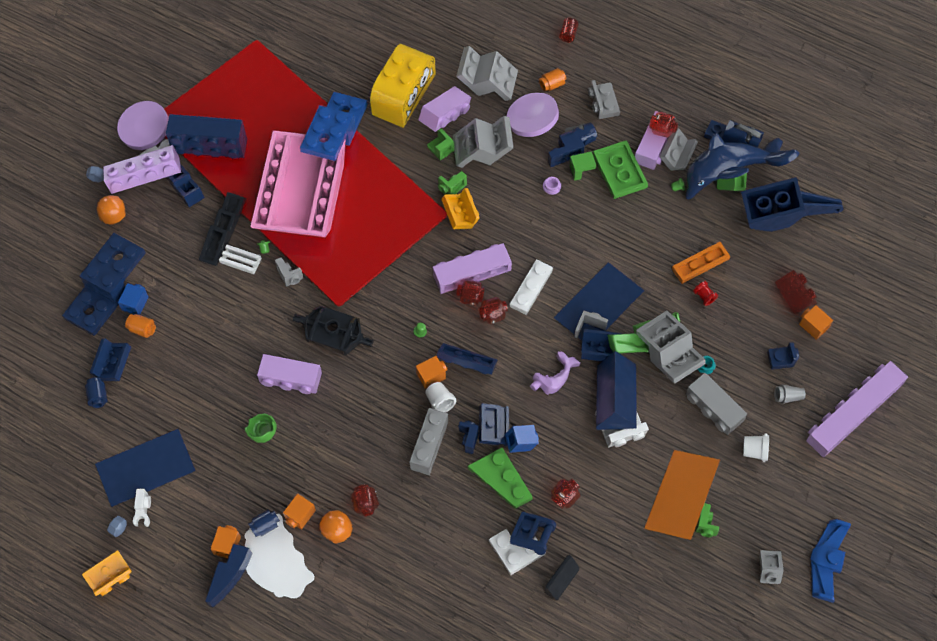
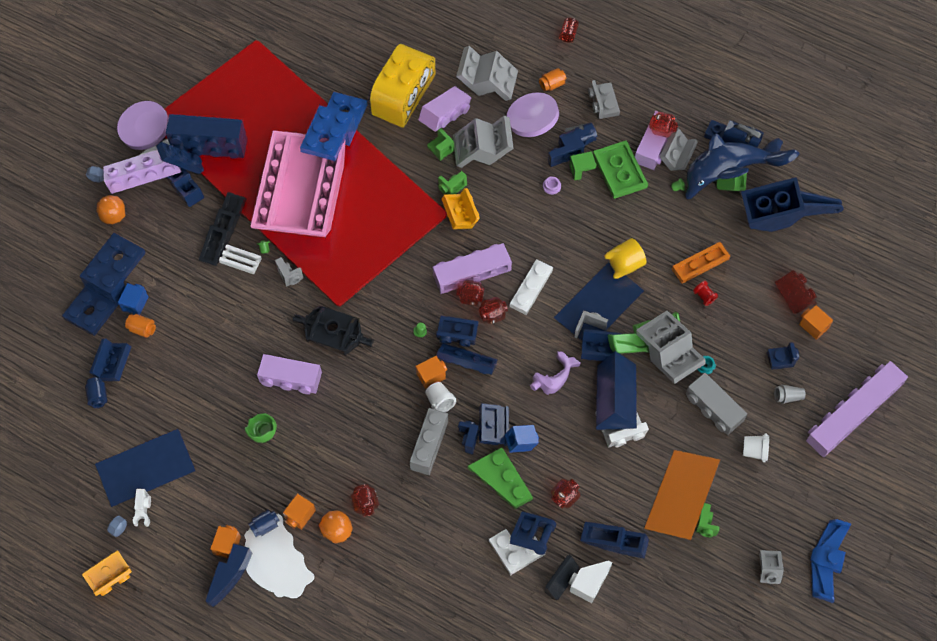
(180, 158): none -> dark blue plate
(457, 330): none -> dark blue bracket
(589, 580): none -> white slope
(615, 539): none -> dark blue slope
(626, 258): none -> yellow piece

